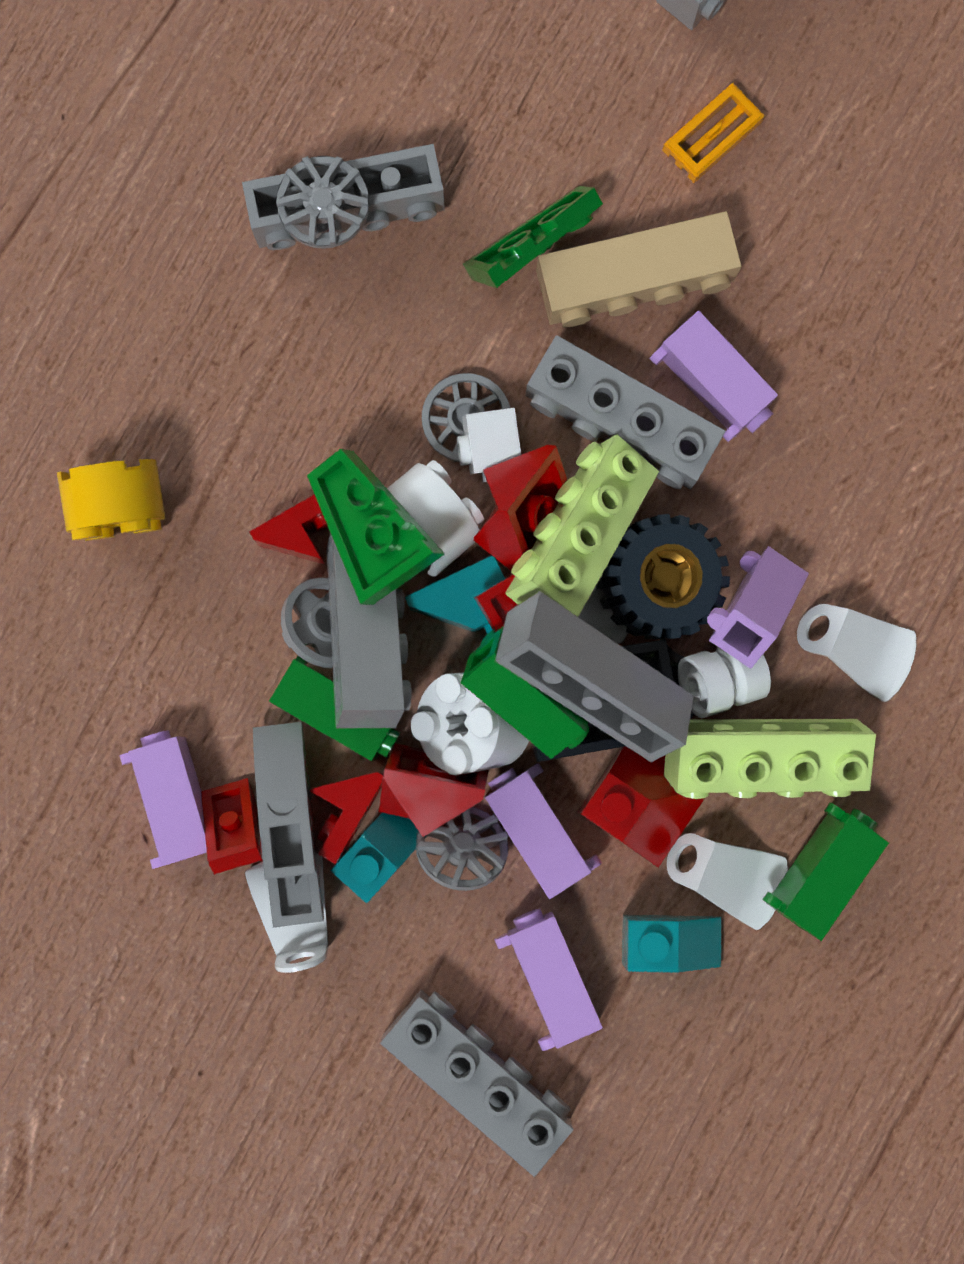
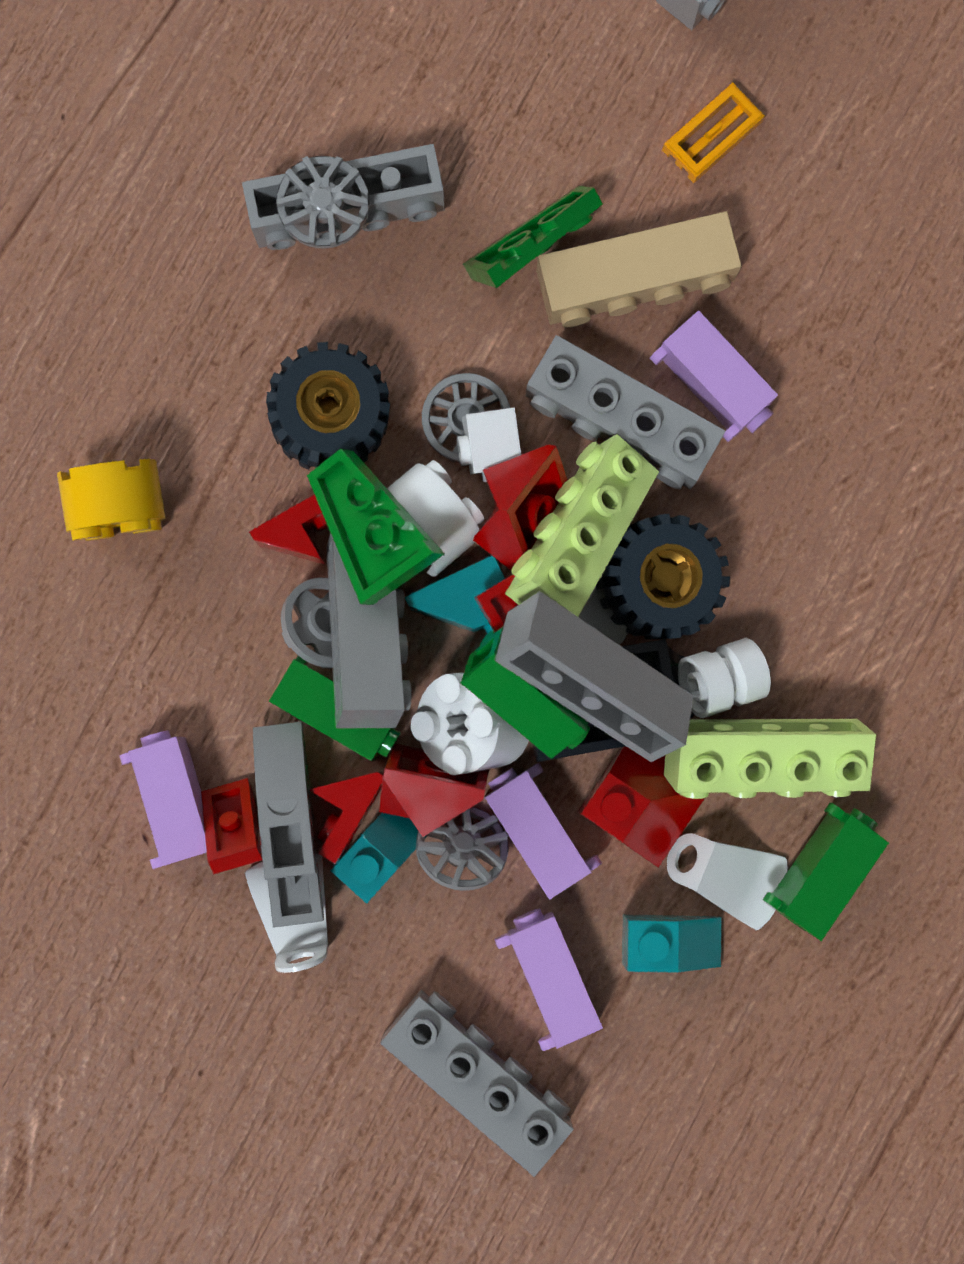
(327, 404): none -> black wheel
(757, 606): lavender brick -> none
(864, 647): white piece -> none

